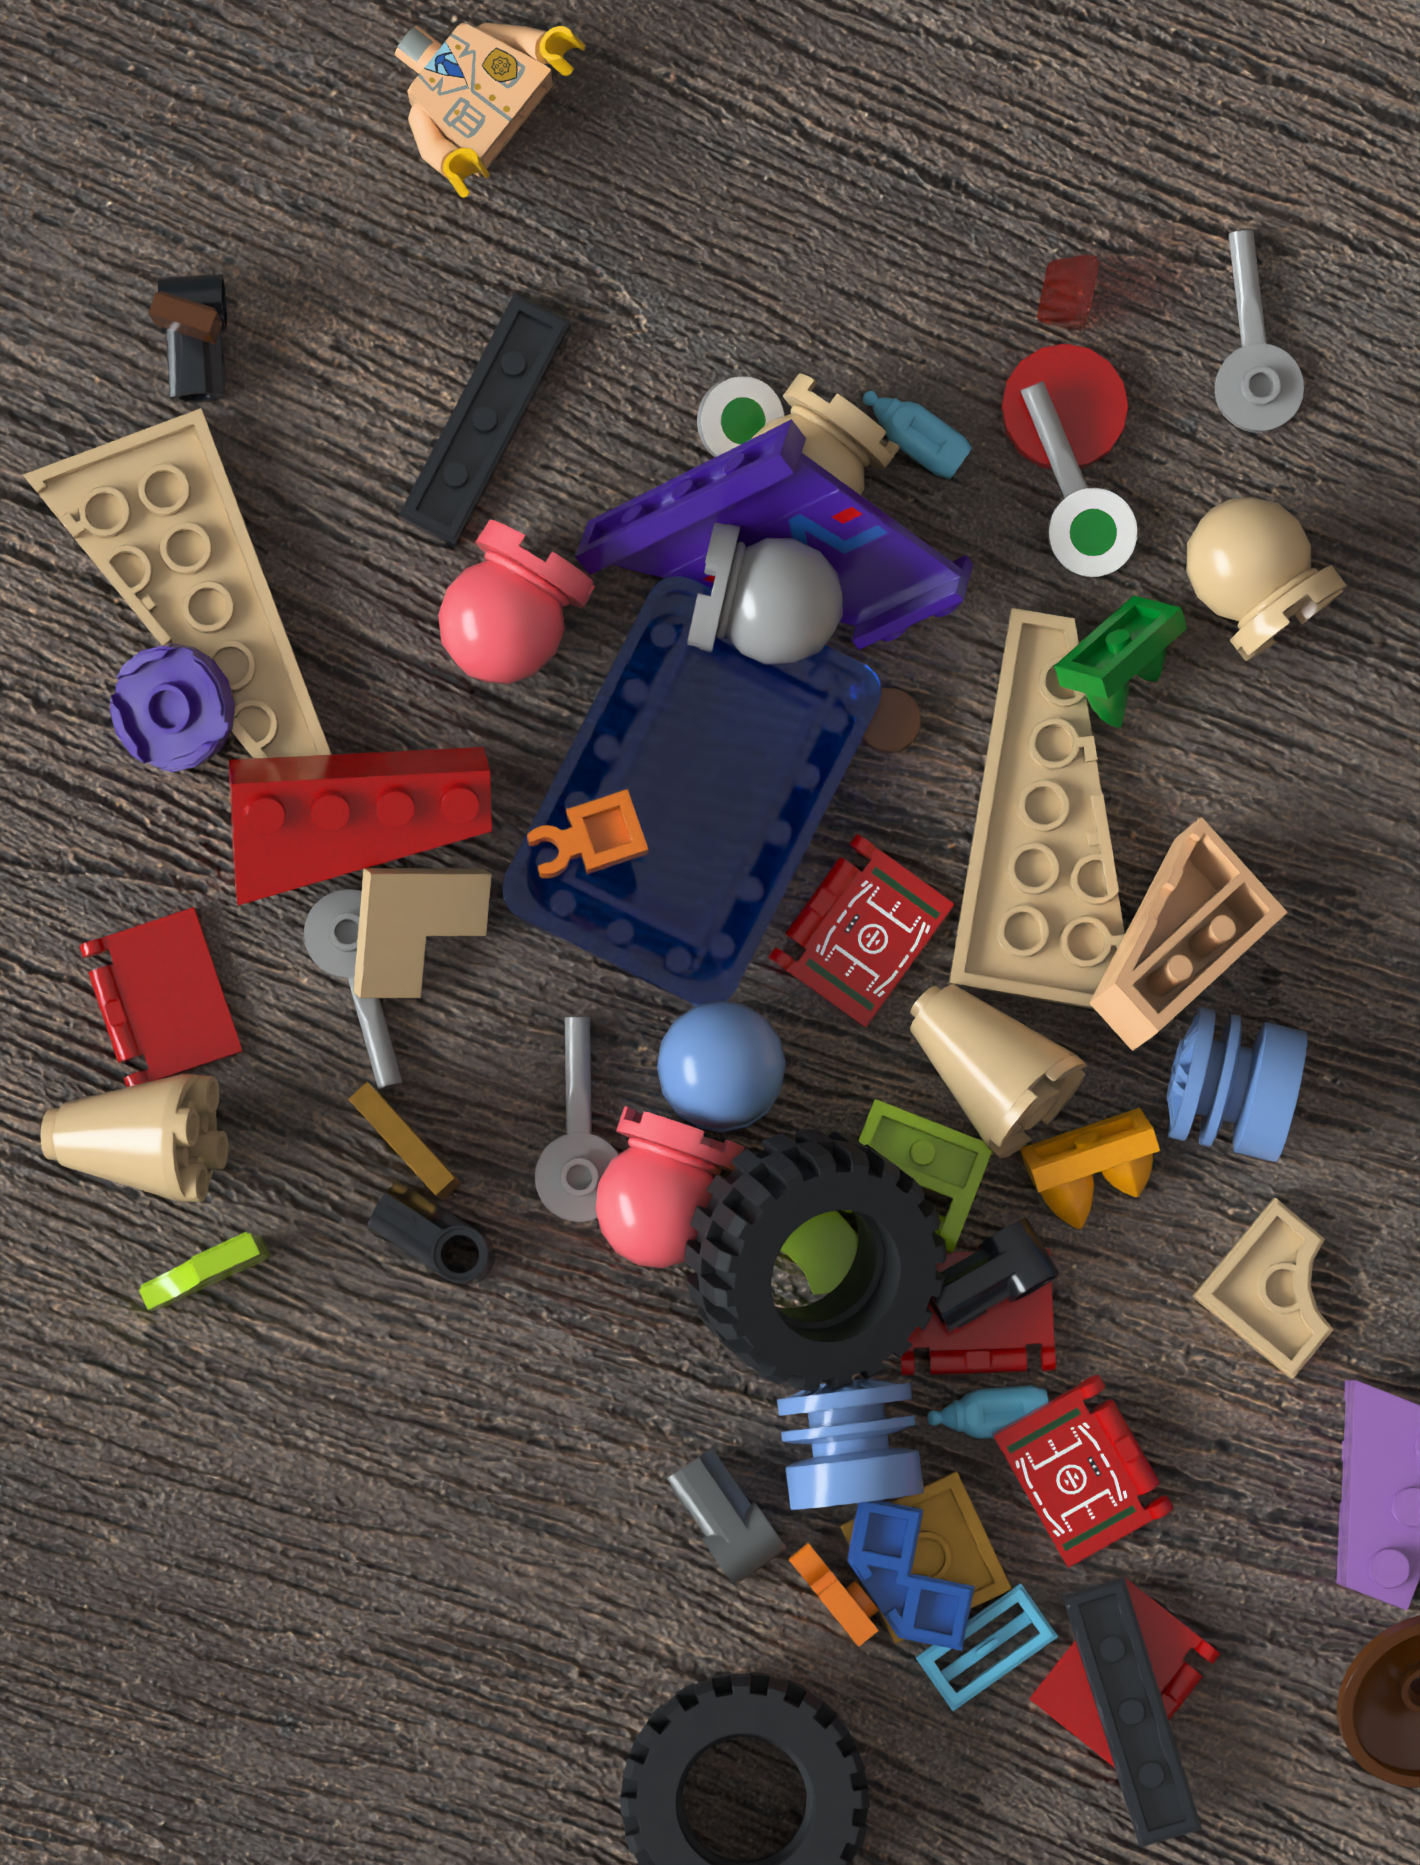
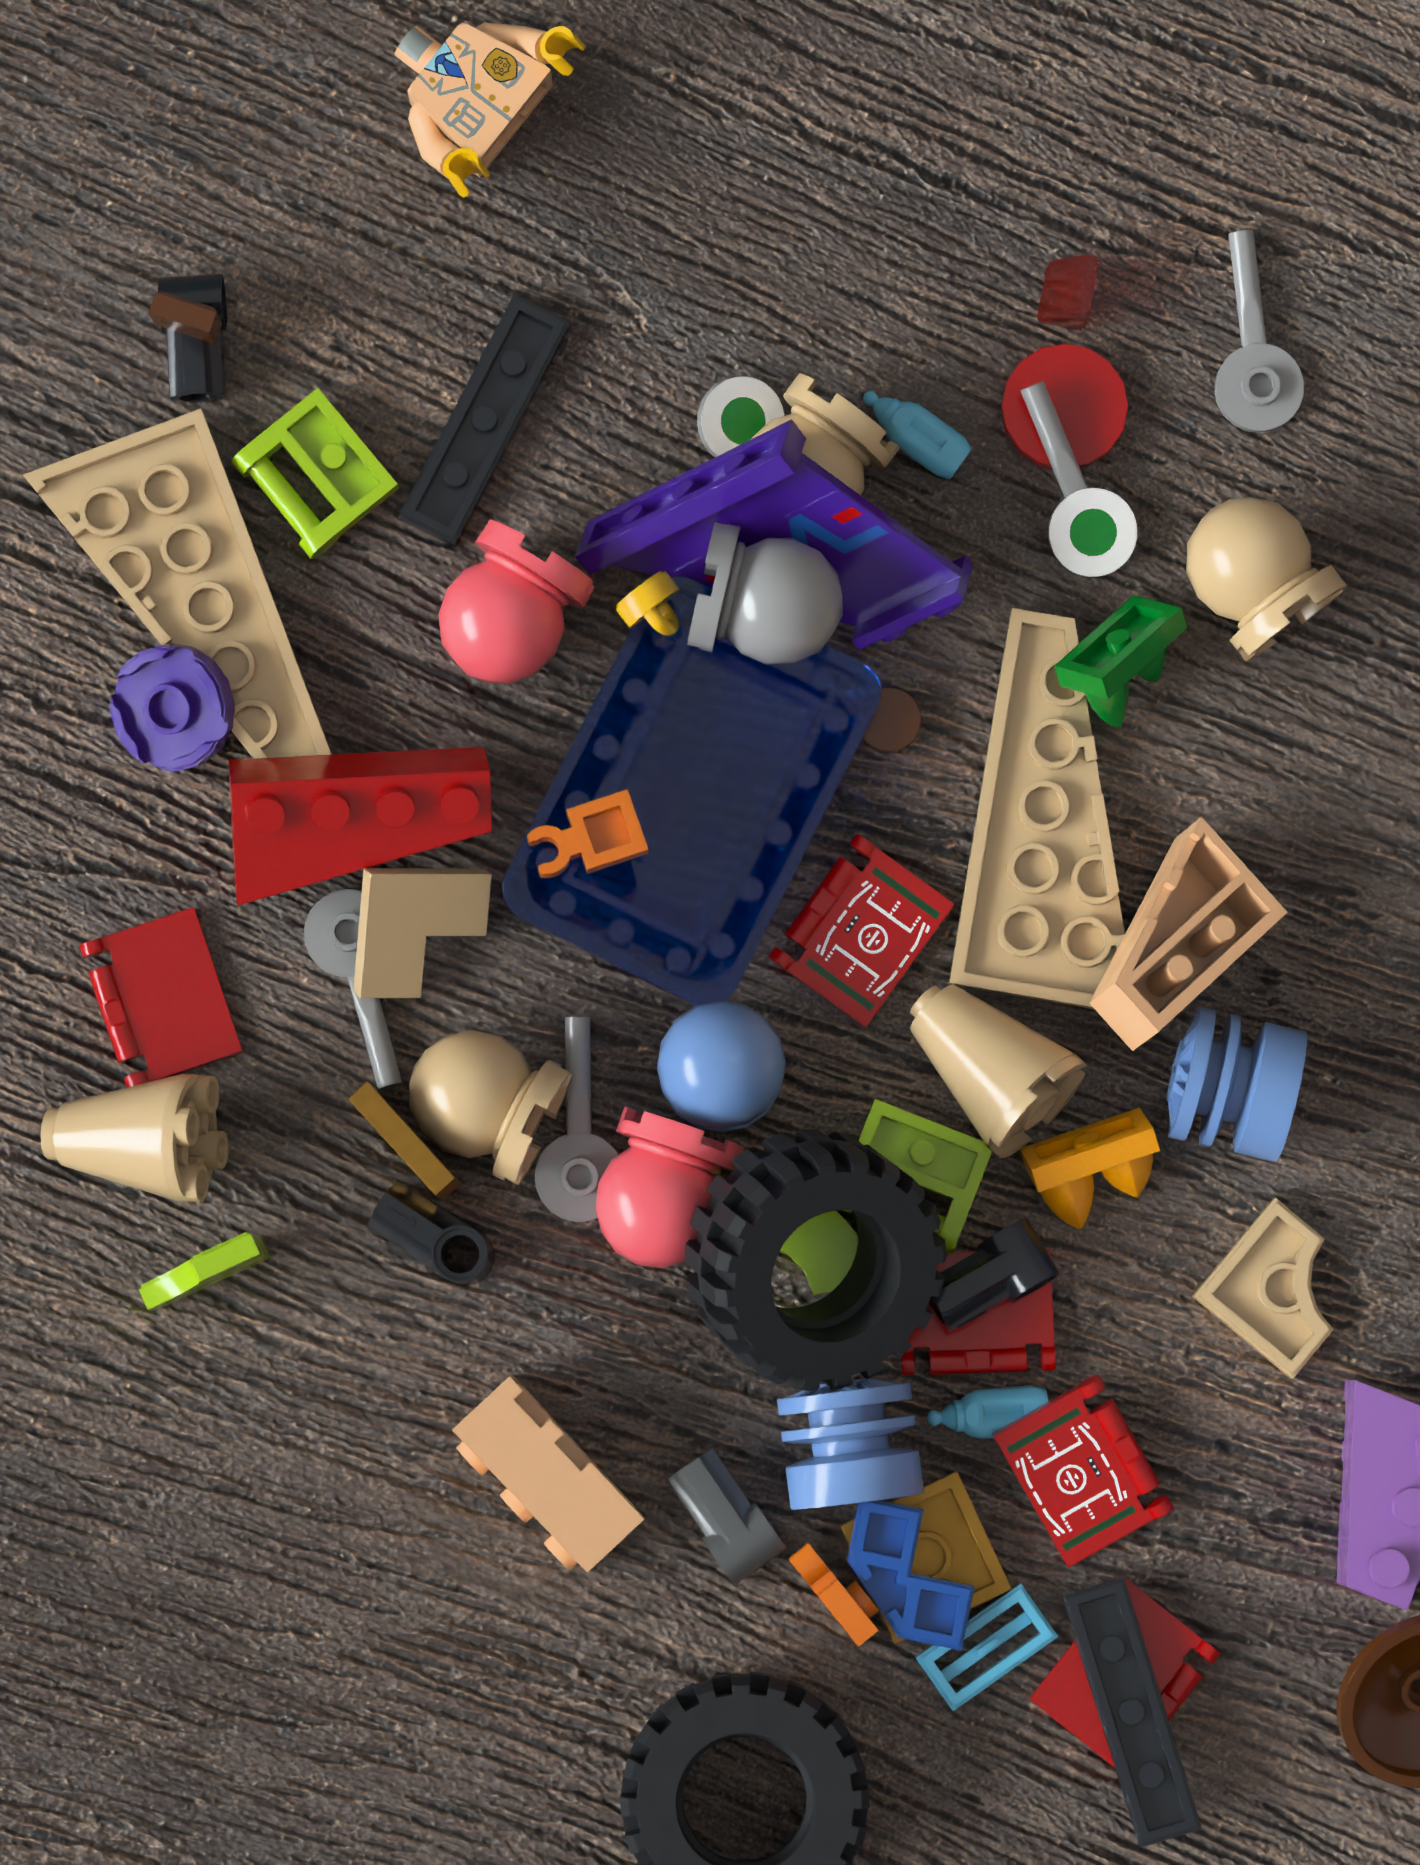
(330, 458): none -> lime plate
(482, 1099): none -> tan tile
(546, 1475): none -> light nougat wedge
(650, 603): none -> yellow tile

